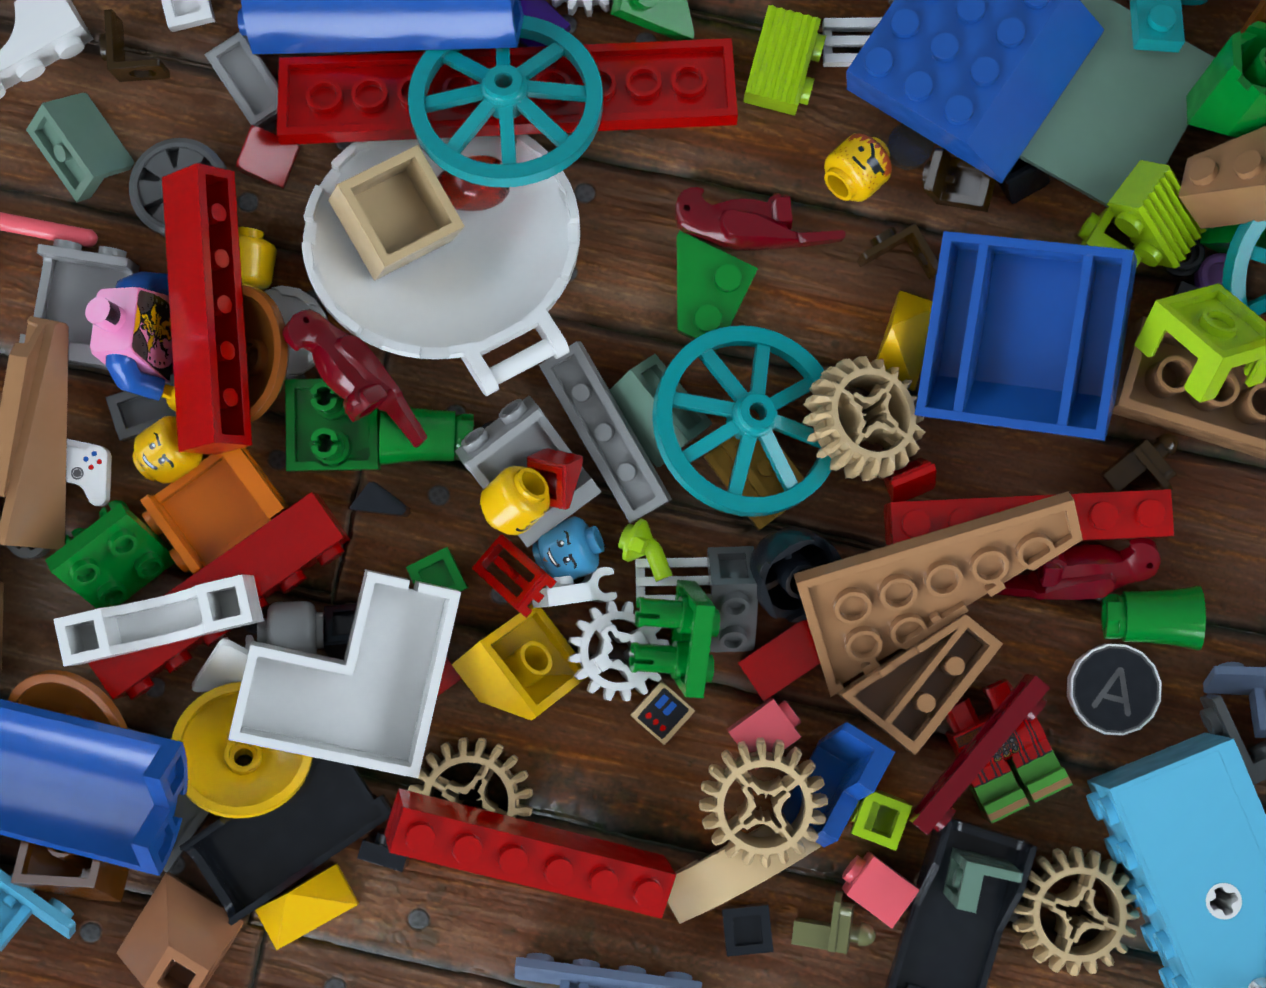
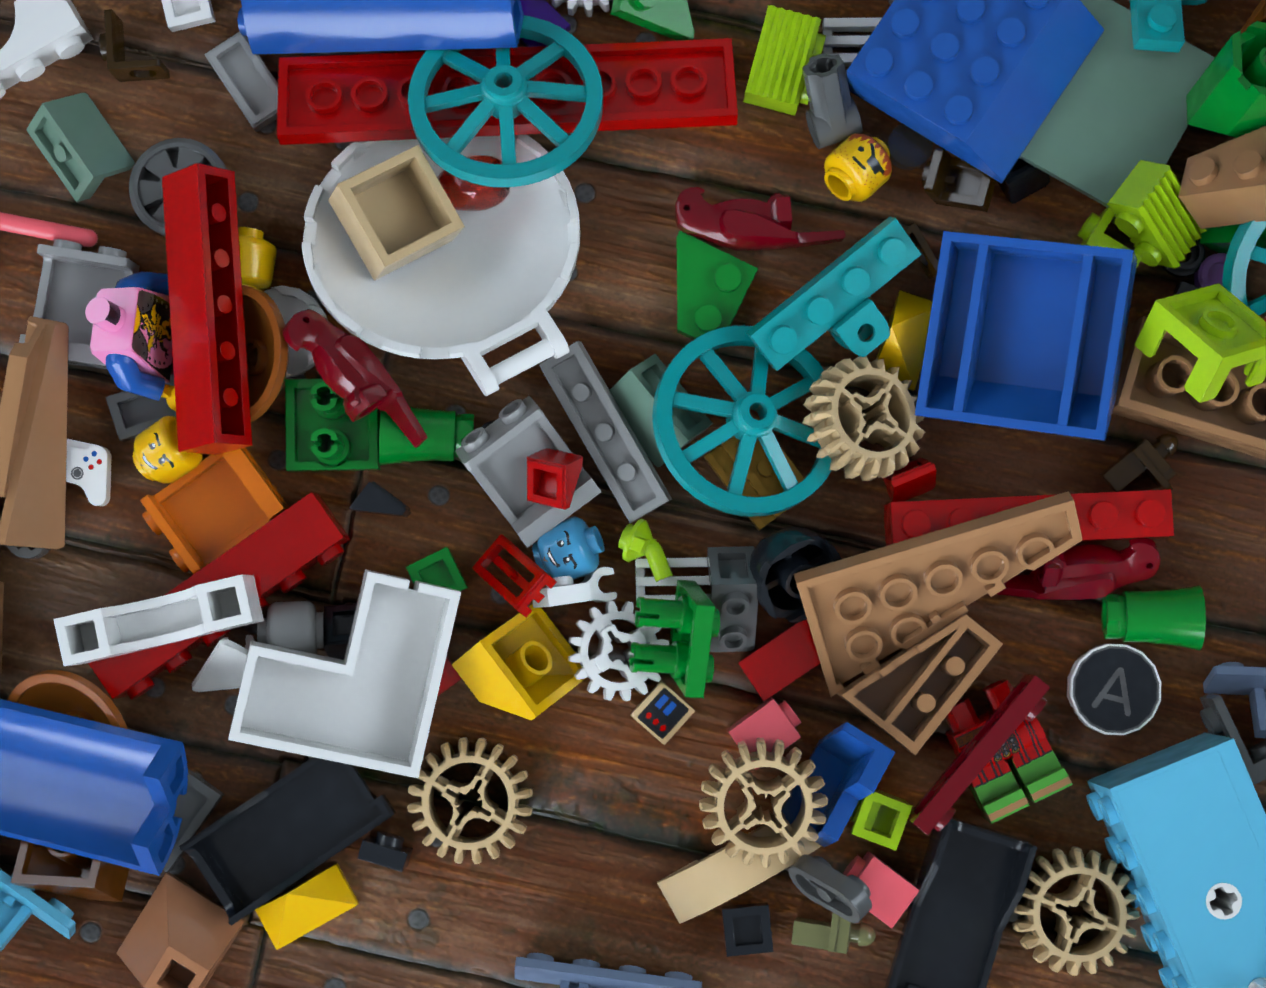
(110, 557): green plate -> none
(214, 776): yellow dish -> none
(265, 158): slope -> none
(515, 500): yellow head -> none
(528, 853): red brick -> none
(830, 888): none -> dark grey plate
(832, 109): none -> dark grey piece
(838, 299): none -> teal plate
(966, 876): sand green panel -> none

